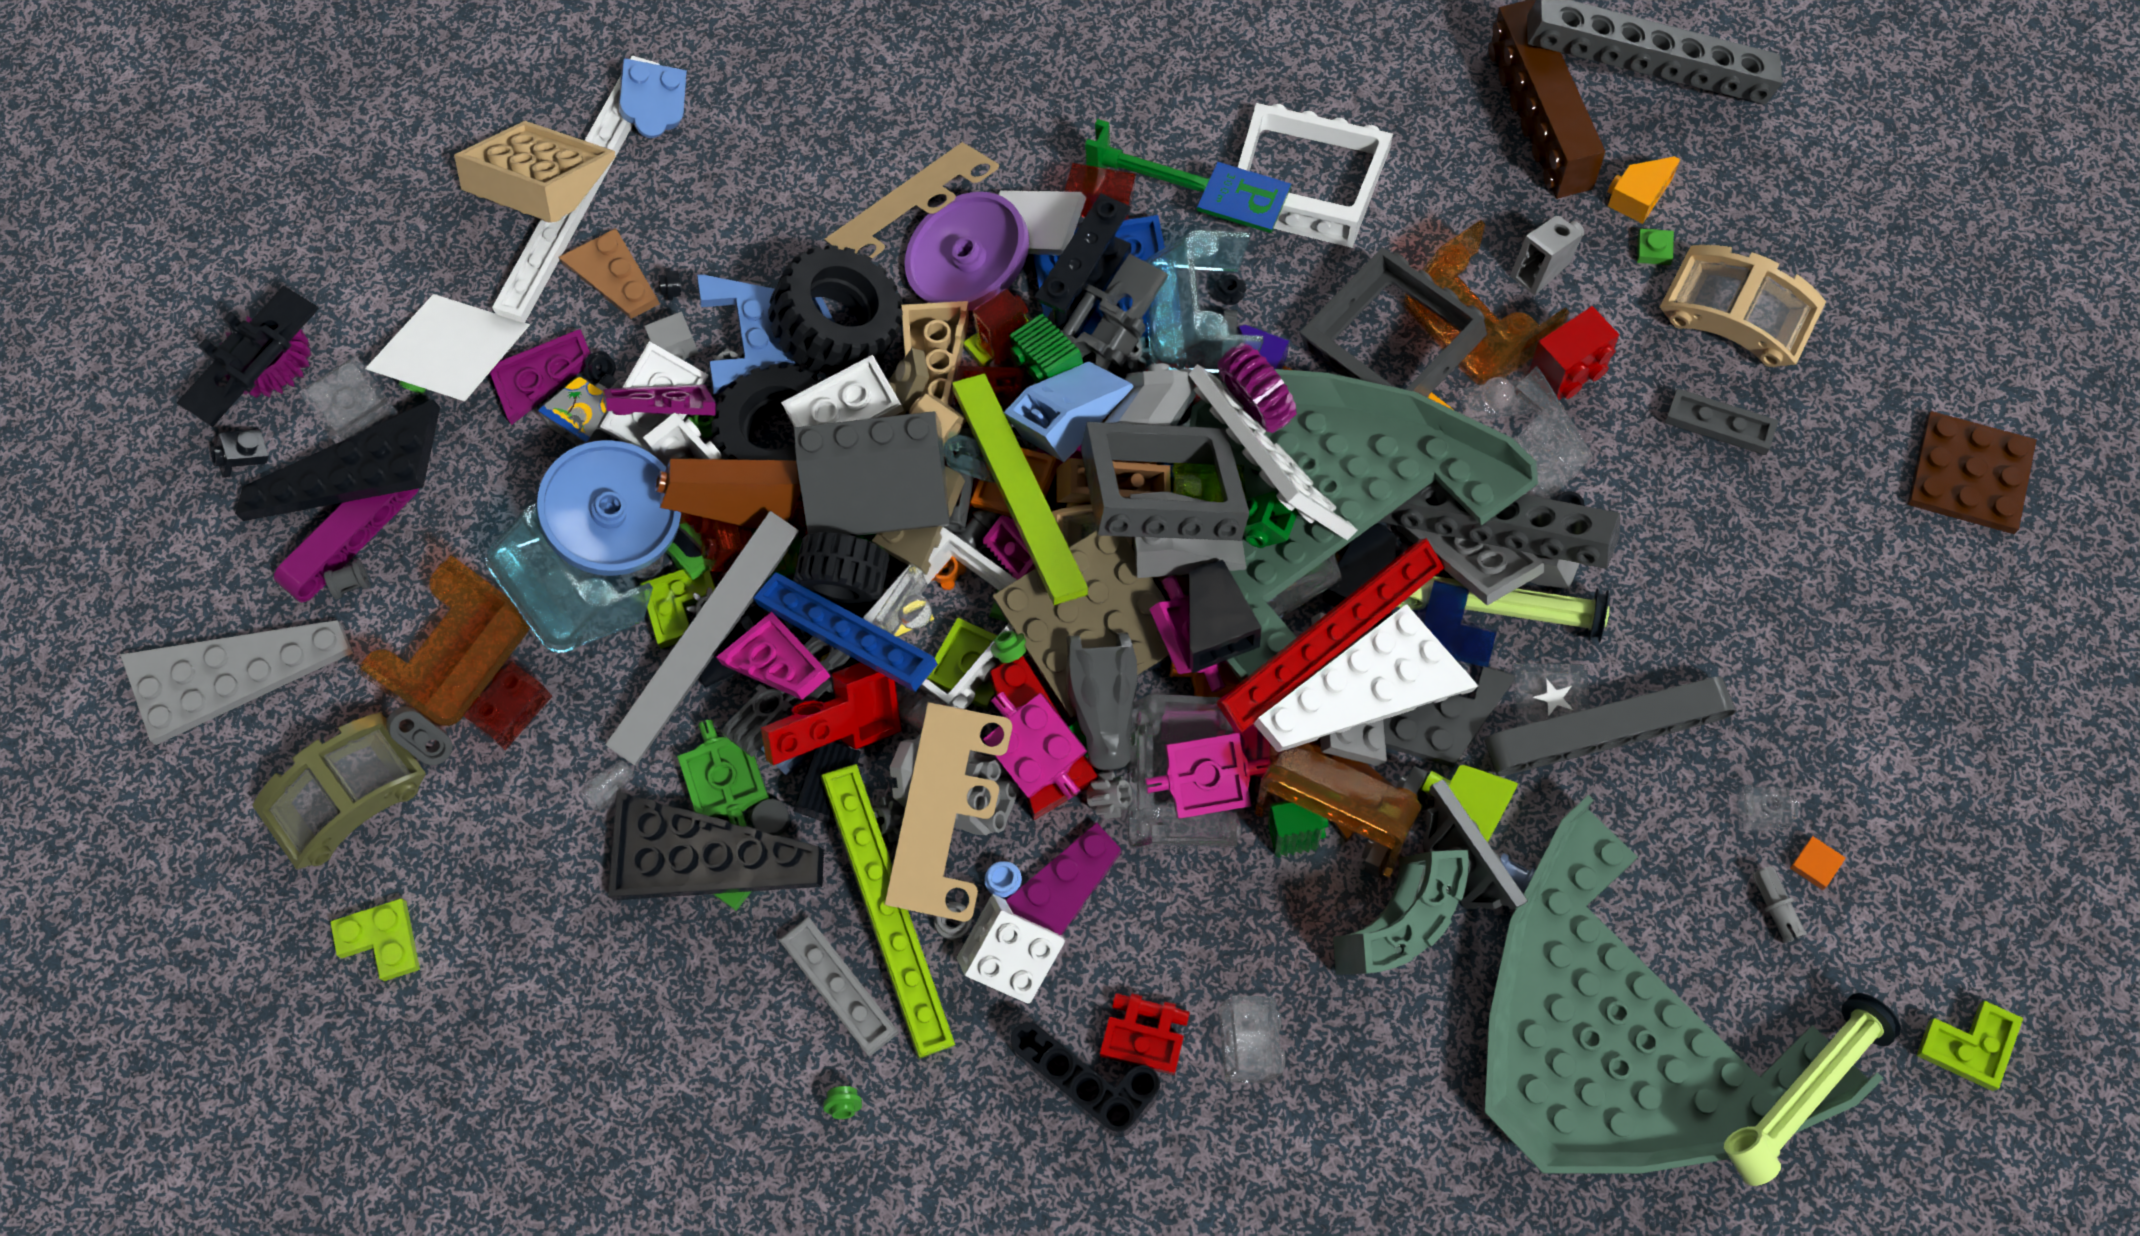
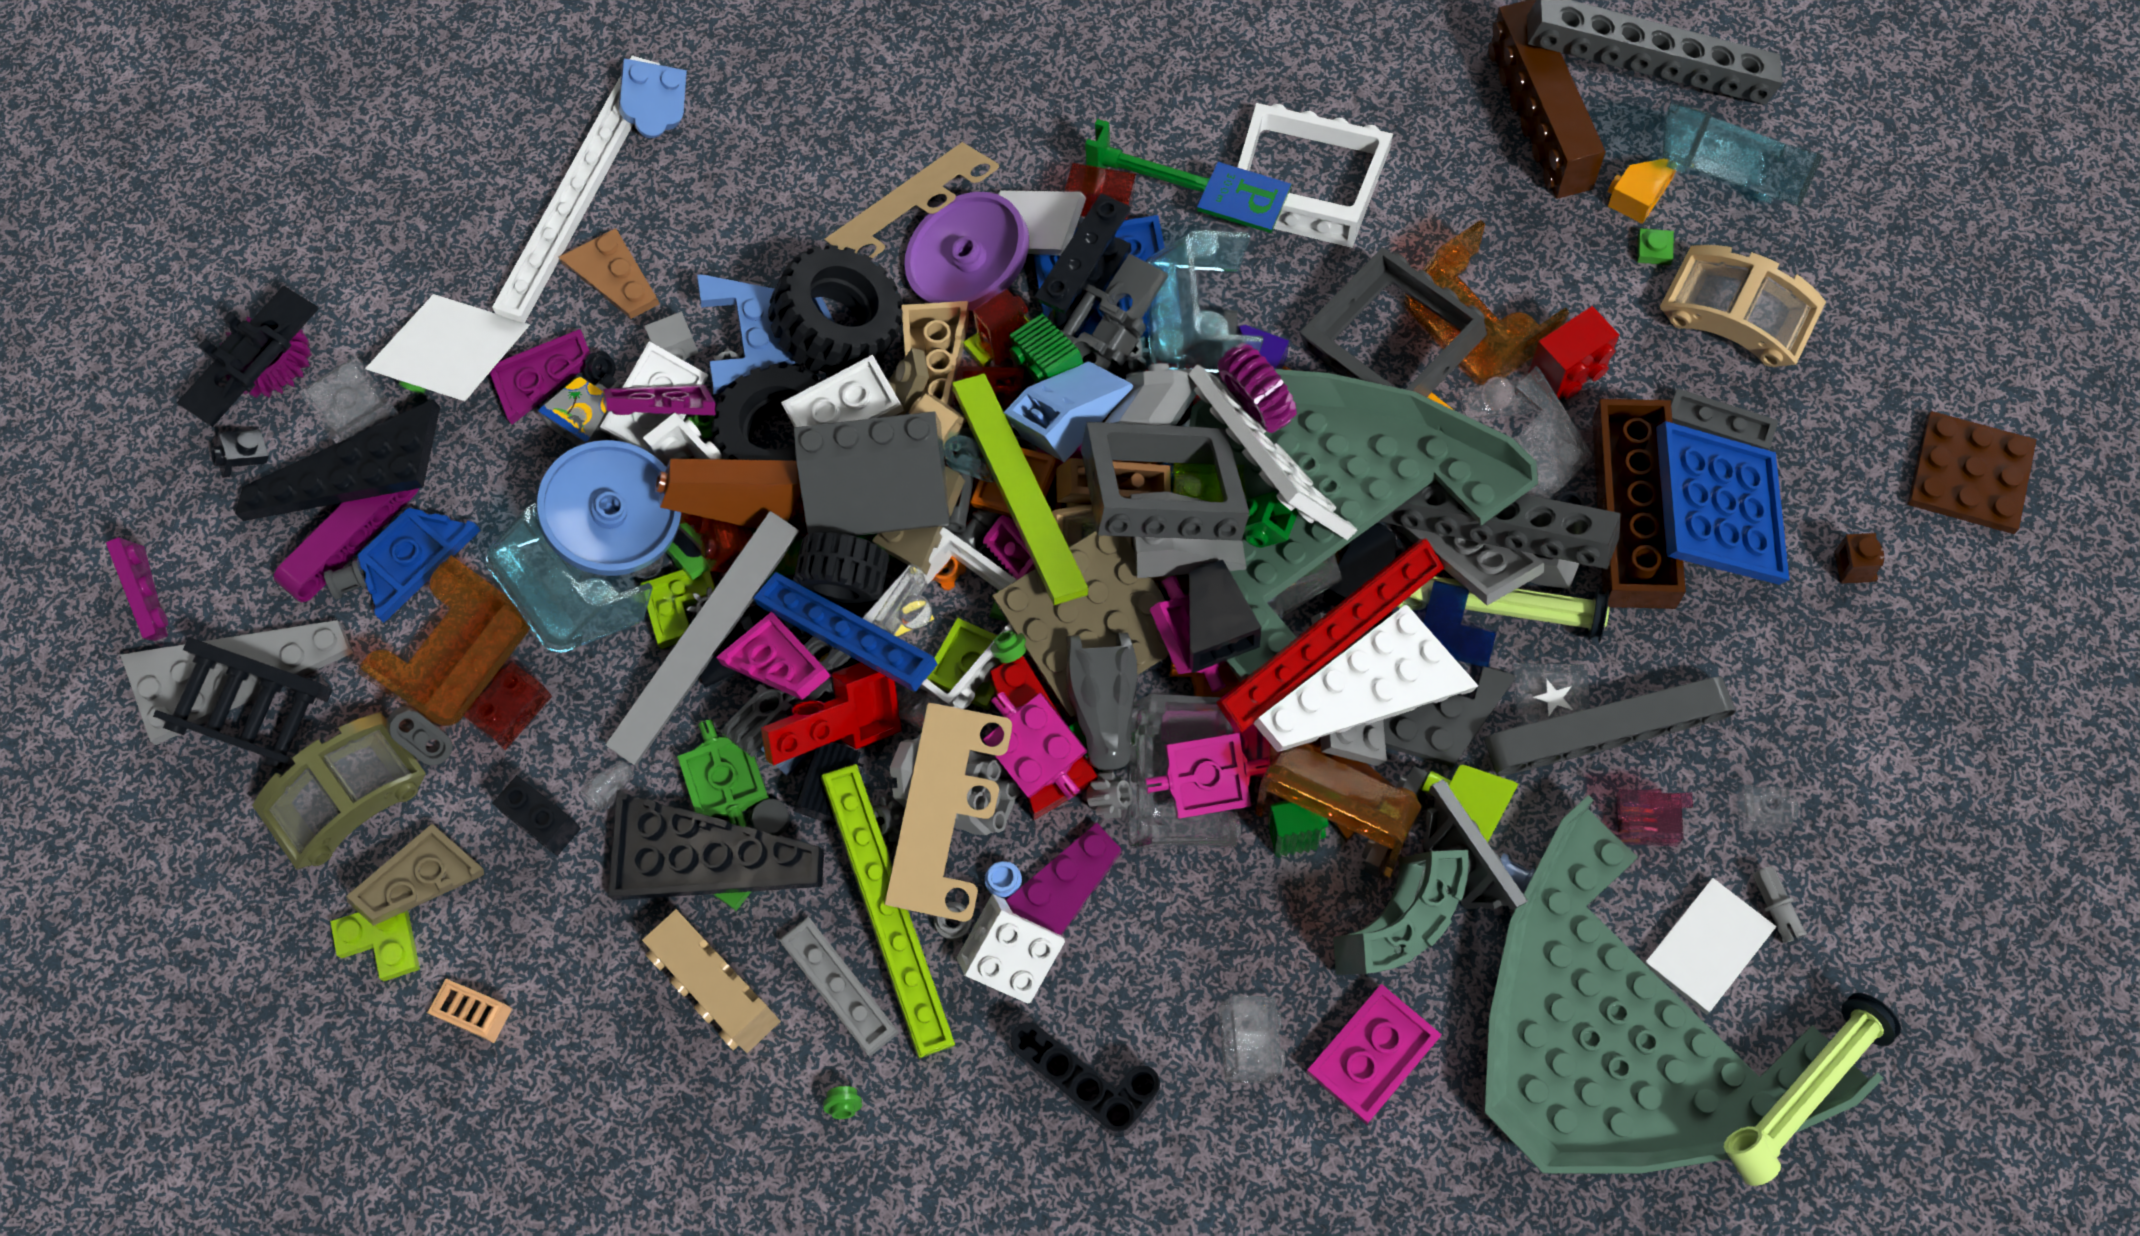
(138, 584): none -> magenta wing
(238, 670): none -> black fence
(408, 554): none -> blue wing
(414, 876): none -> dark tan wing
(491, 1026): none -> light nougat slope
(533, 170): tan slope -> none
(536, 815): none -> black brick
(669, 284): black plate -> none
(710, 981): none -> tan wedge
(1142, 1044): red plate -> none
(1226, 296): black plate -> none
(1373, 1054): none -> dark pink plate
(1555, 241): light grey torso -> none
(1631, 485): none -> reddish brown brick
(1651, 817): none -> clear pink piece
(1709, 946): none -> white tile
(1721, 503): none -> blue plate
(1737, 155): none -> clear light blue windscreen
(1817, 863): orange tile -> none
(1864, 556): none -> reddish brown brick
(1976, 1055): lime plate -> none

